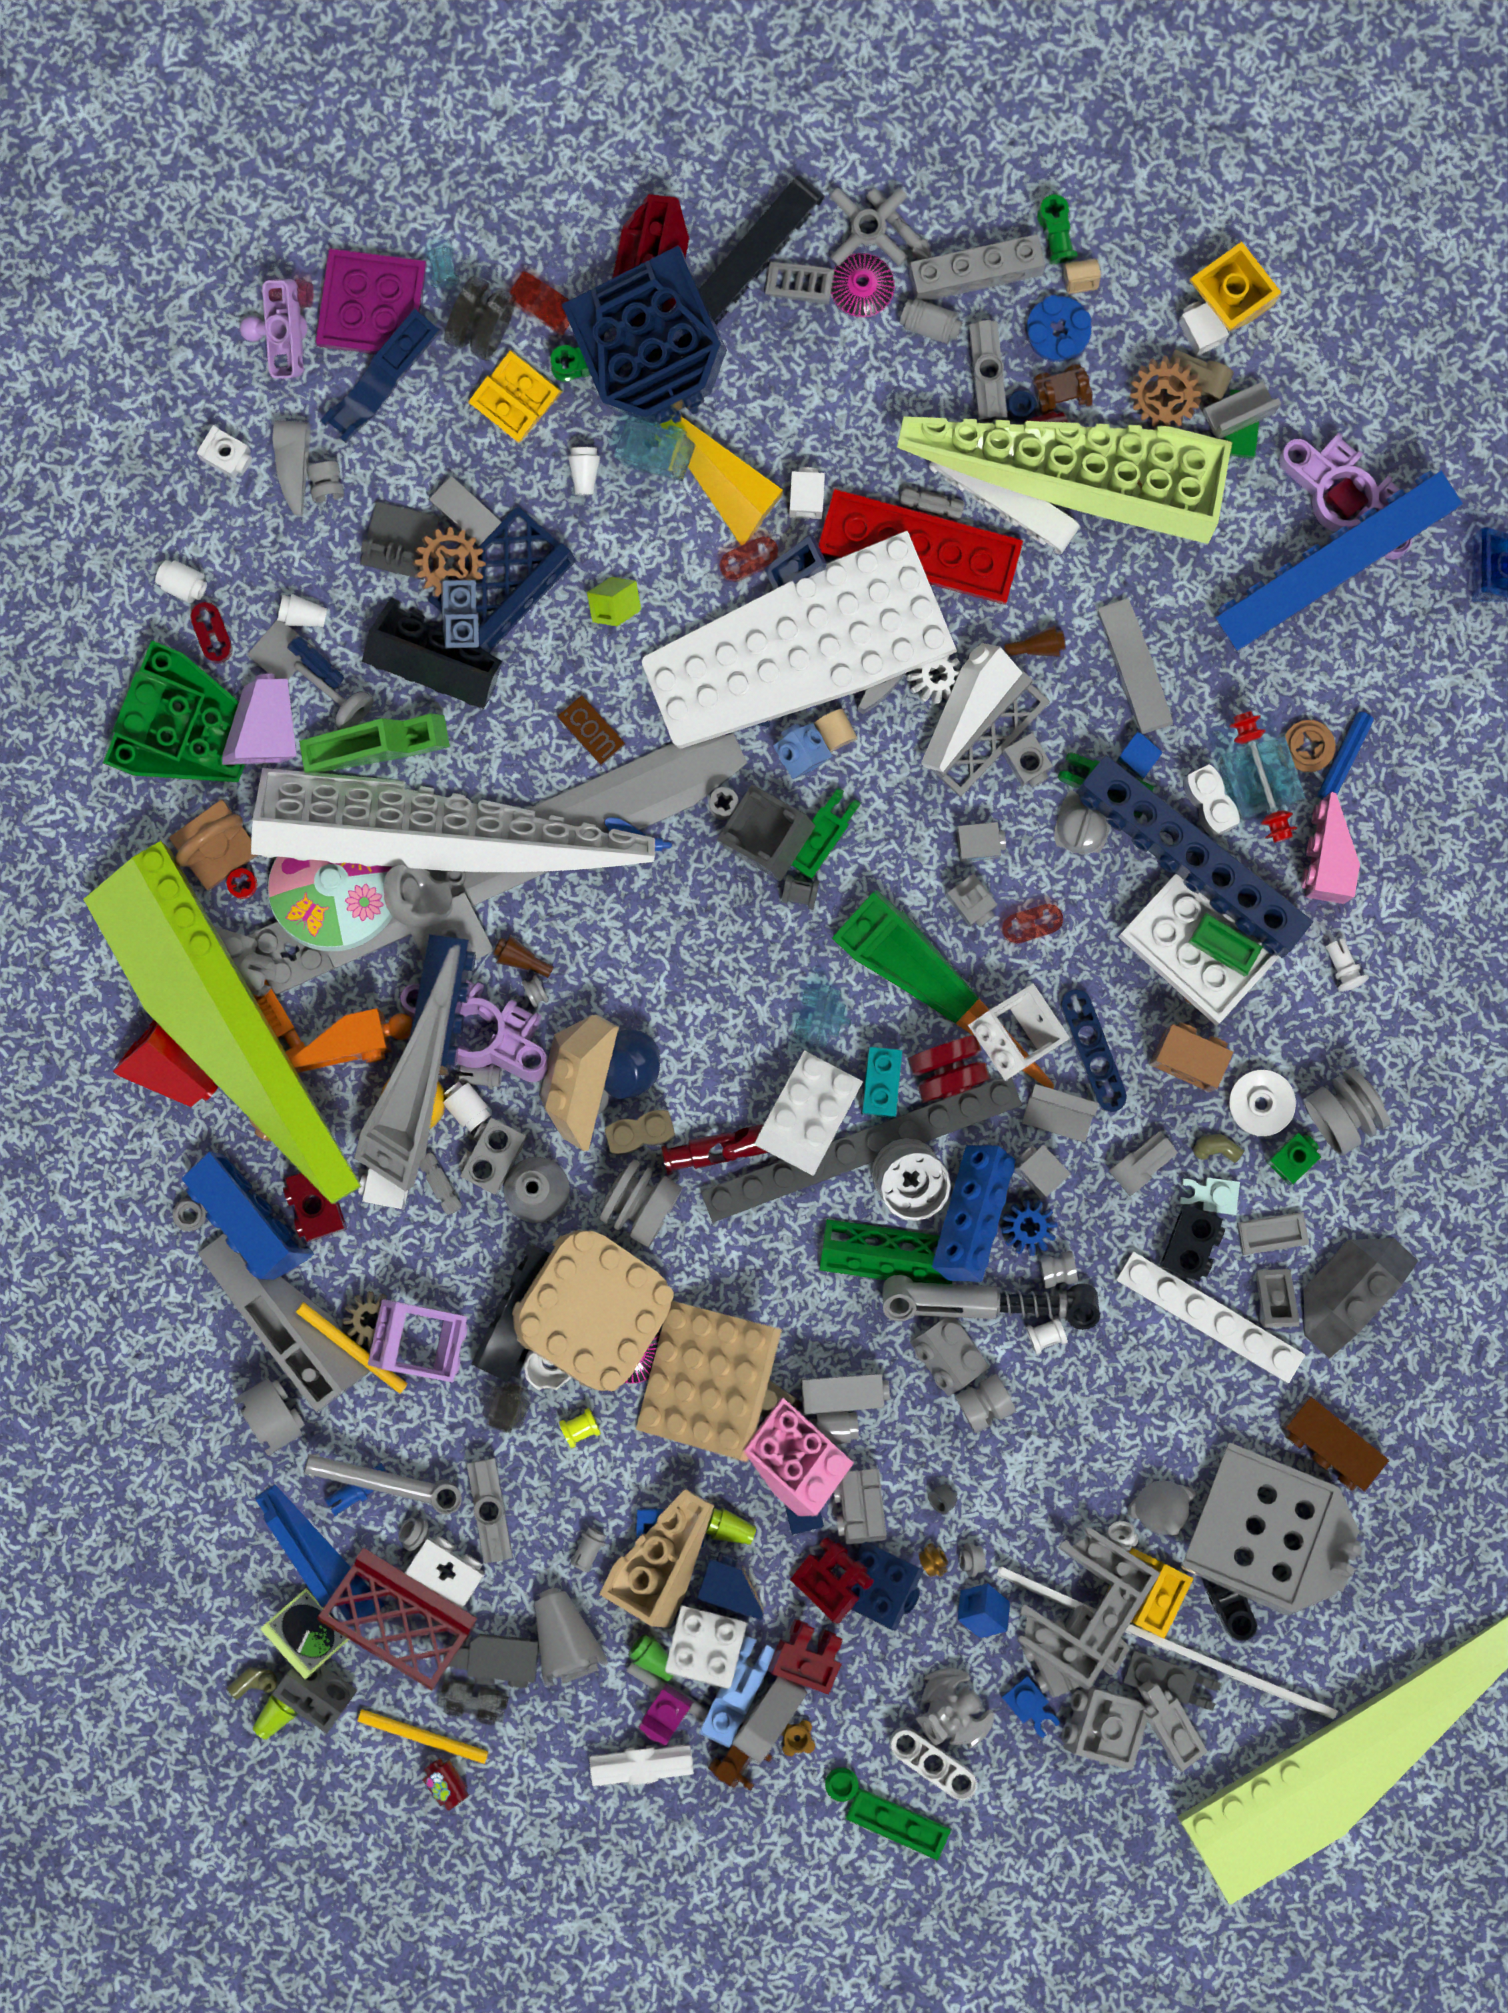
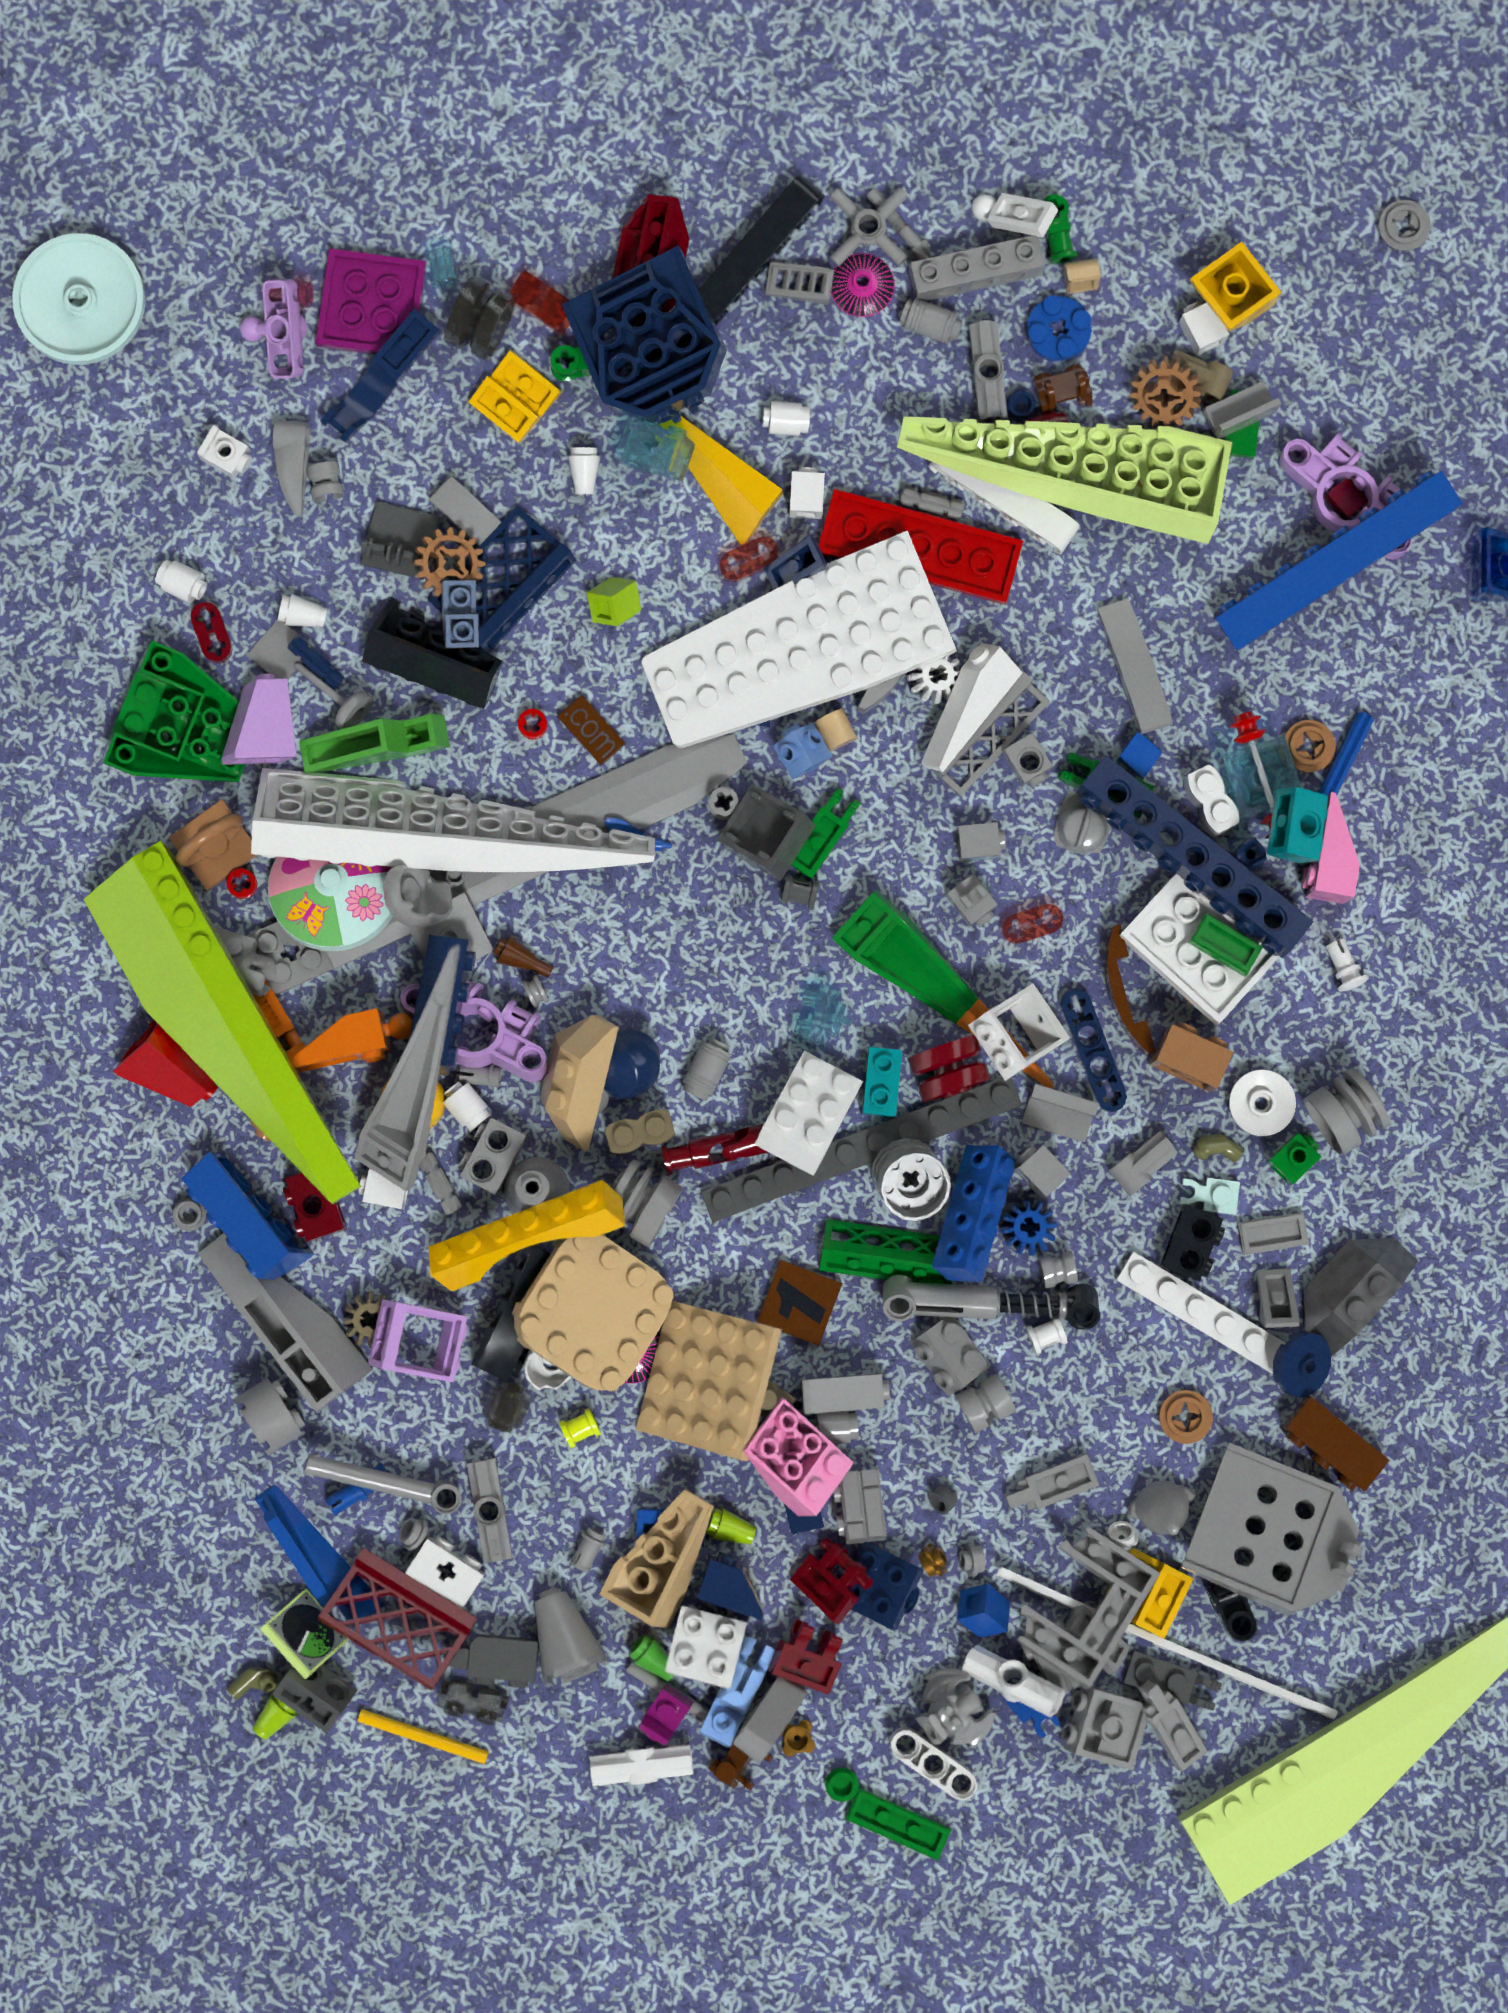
(78, 299): none -> light aqua dish
(349, 1346): yellow bar -> none
(445, 1784): dark red brick -> none
(542, 724): none -> red bush
(579, 1213): none -> yellow arch
(706, 1068): none -> light grey head
(786, 418): none -> white brick
(799, 1302): none -> reddish brown tile
(1015, 213): none -> white plate
(1030, 1690): none -> white piece
(1044, 643): reddish brown cone -> none
(1054, 1484): none -> light grey hinge
(1137, 1032): none -> reddish brown slope
(1197, 1427): none -> medium nougat gear
(1249, 846): none -> dark blue piece
(1297, 825): none -> teal brick
(1302, 1364): none -> dark blue plate
(1418, 221): none -> light grey gear

